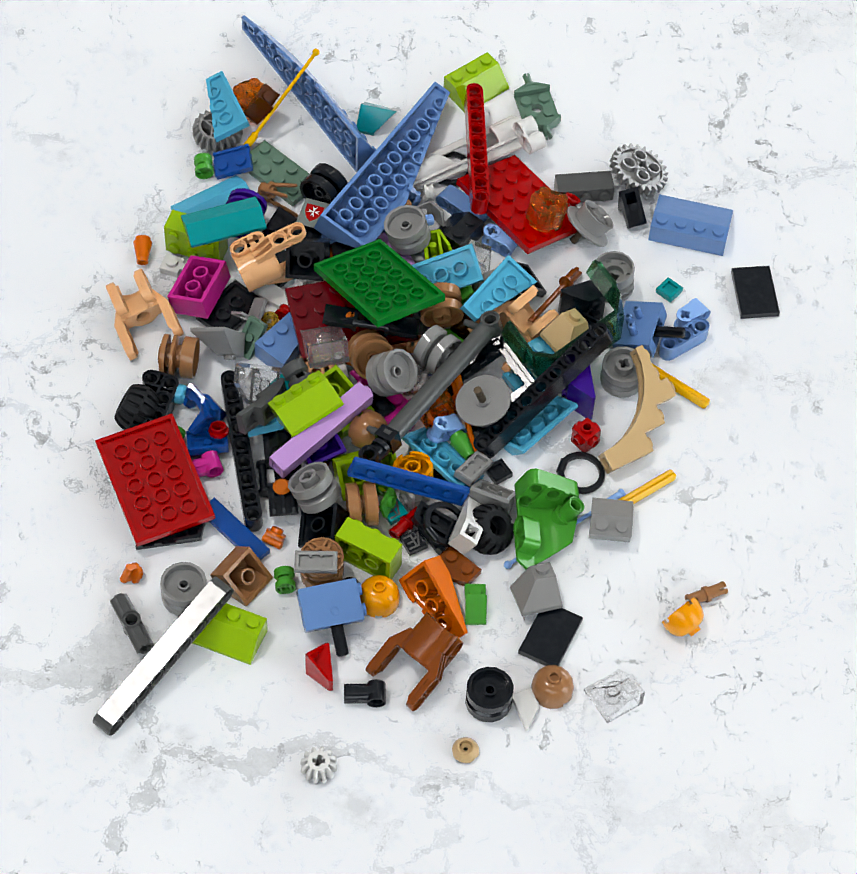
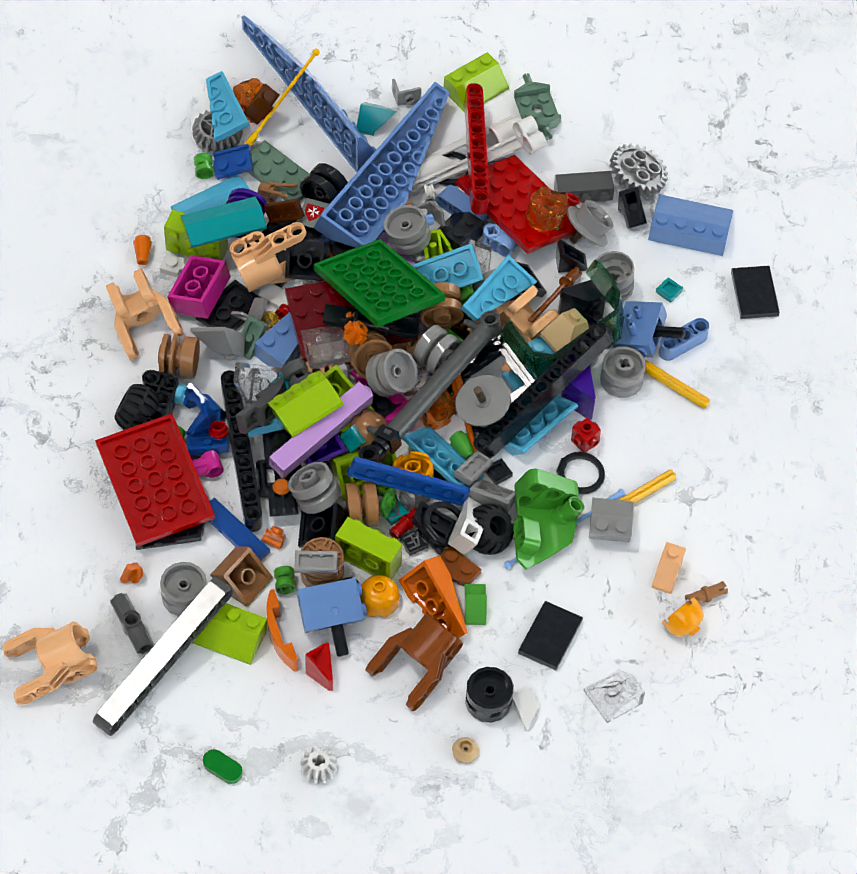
(58, 654): none -> light nougat piece
(222, 766): none -> green tile
(284, 210): none -> reddish brown plate
(284, 651): none -> orange slope
(352, 438): none -> teal tile
(355, 332): none -> orange gear
(371, 693): black piece -> none
(405, 96): none -> light grey bracket
(414, 197): medium blue plate -> none
(444, 427): light blue piece -> none
(537, 590): light grey slope -> none
(552, 686): medium nougat cylinder -> none
(569, 257): none -> black slope
(647, 416): tan arch -> none
(668, 567): none -> light nougat slope
(691, 311): light blue piece -> none

